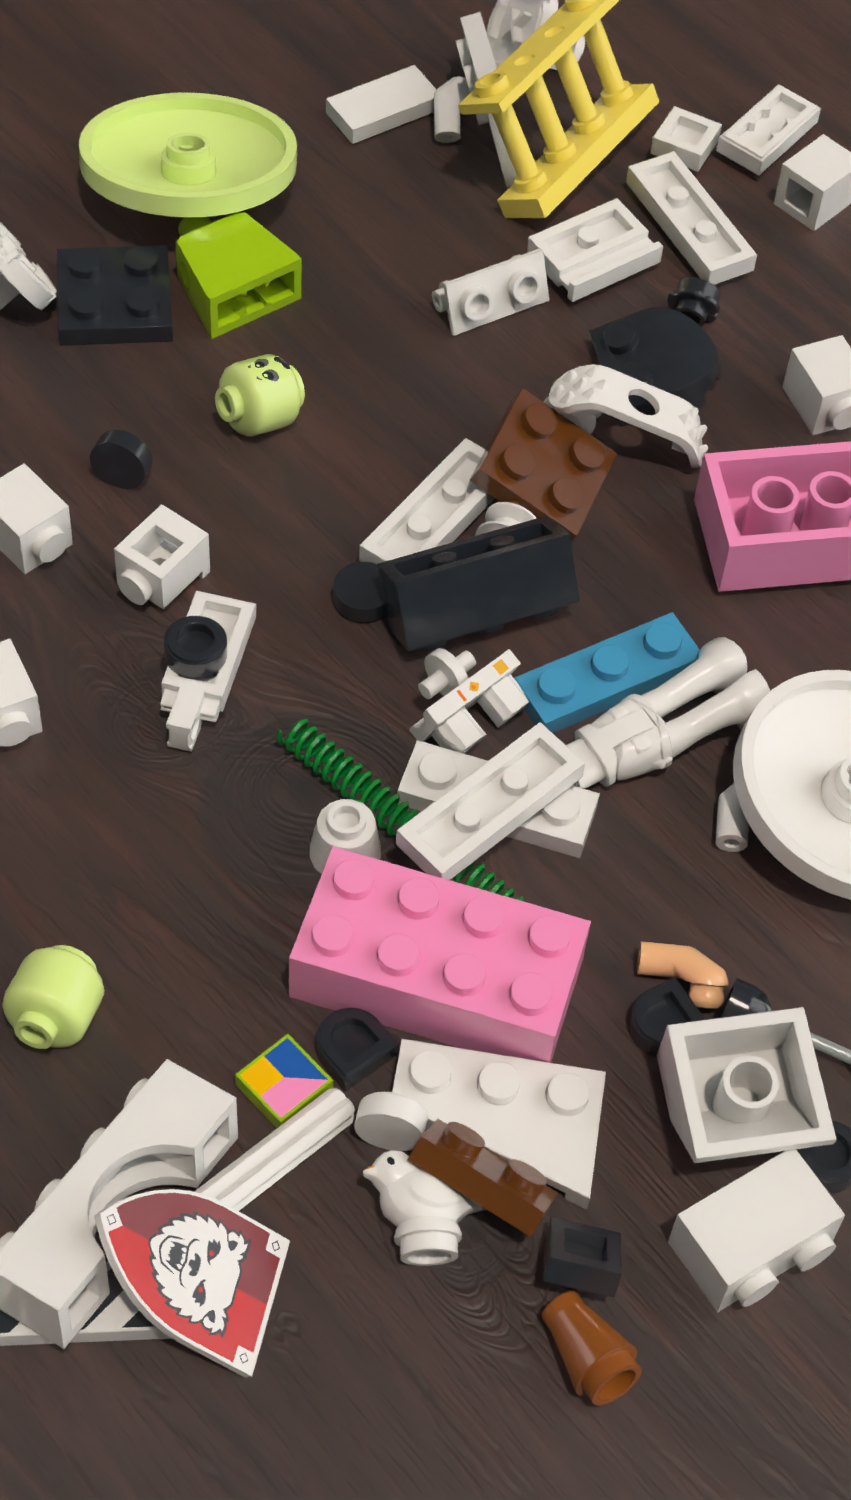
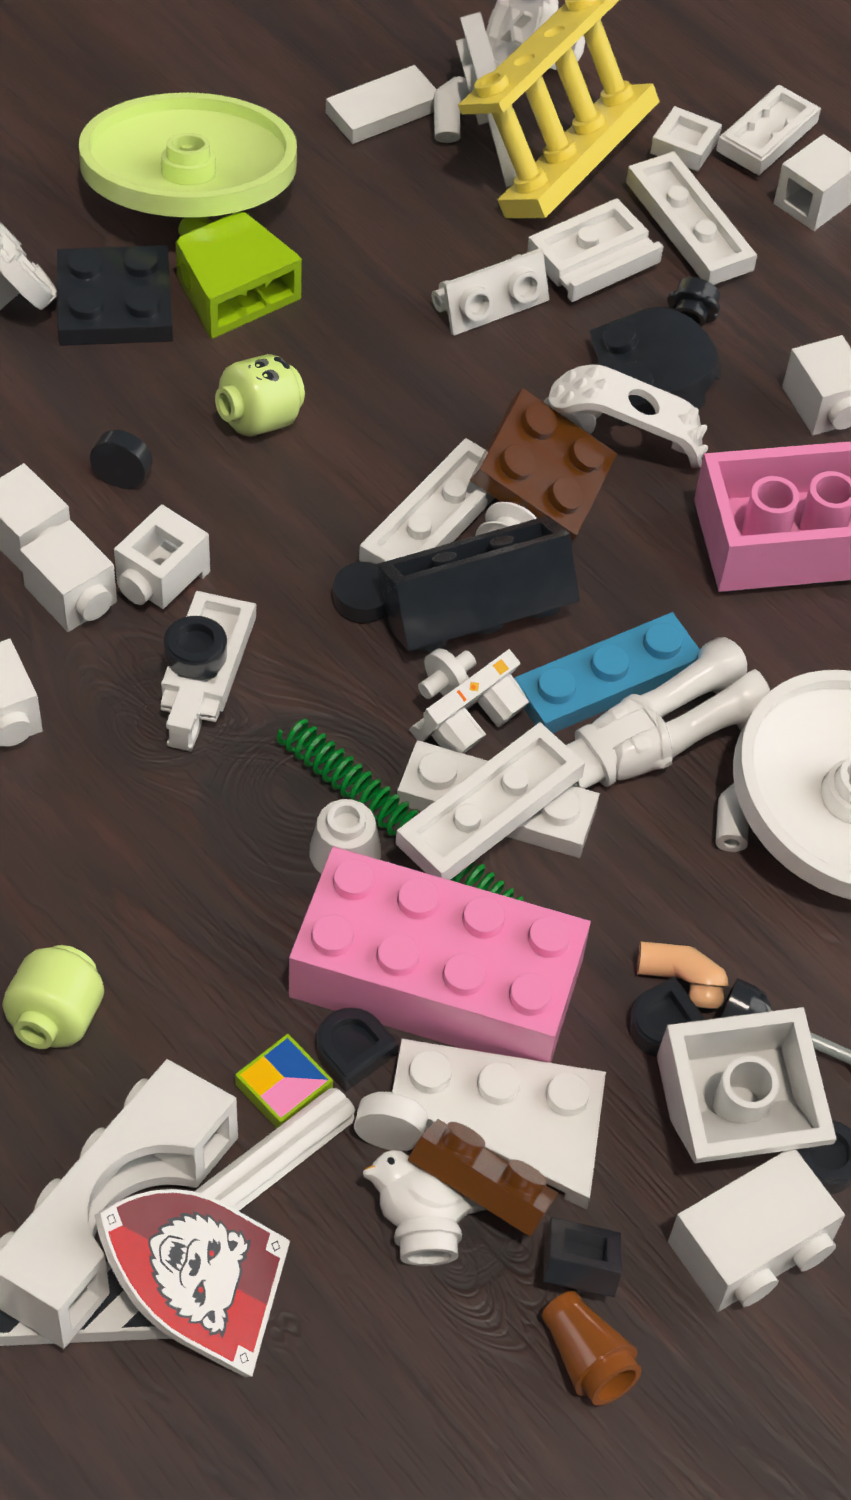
(69, 575): none -> white brick

